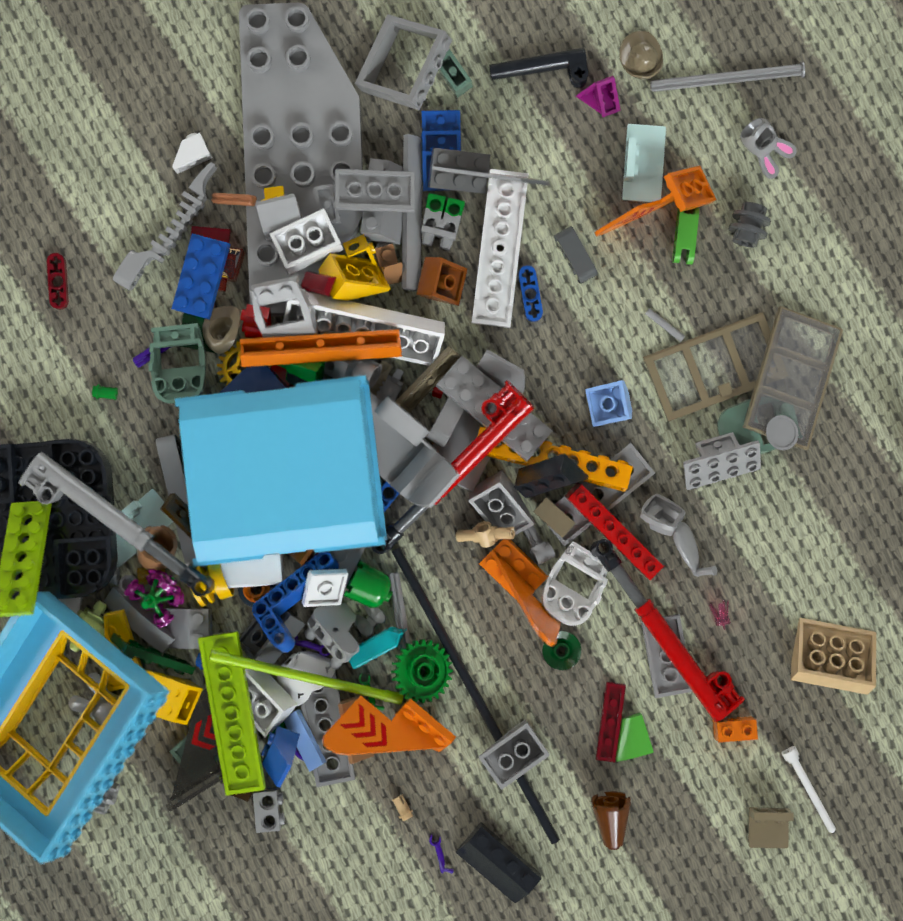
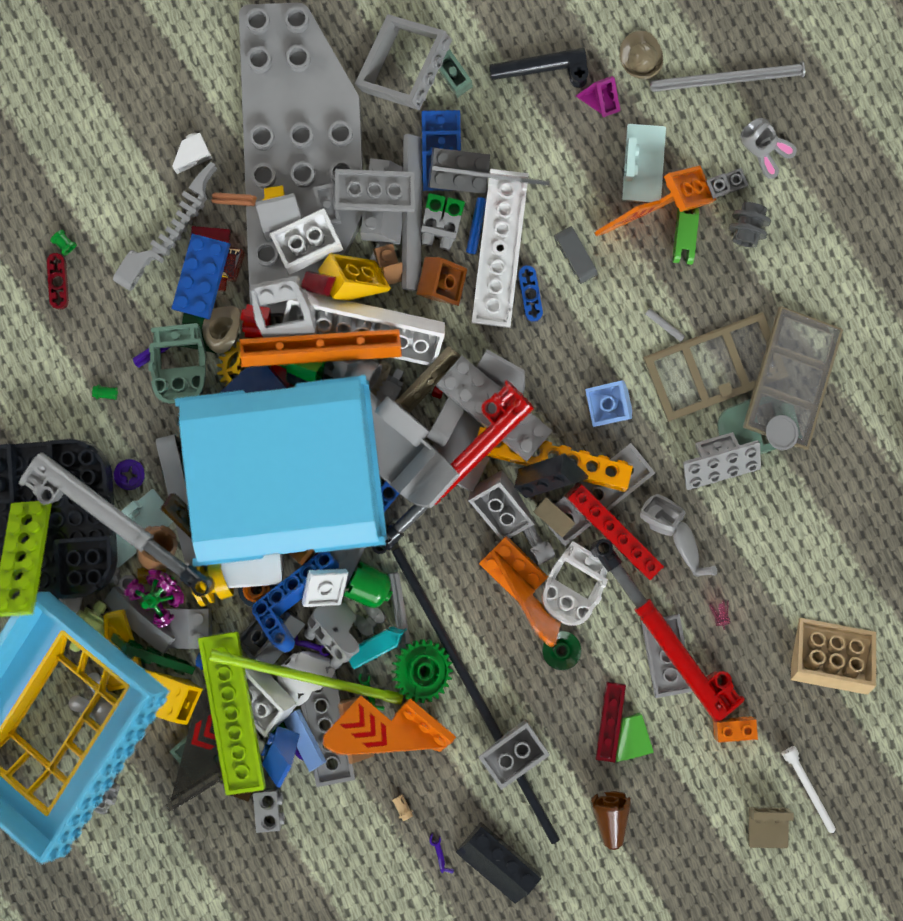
(63, 242): none -> green bush
(122, 480): none -> dark purple gear
(363, 246): yellow bracket -> none
(476, 225): none -> blue axle
(485, 534): tan pin -> none
(727, 183): none -> light grey slope

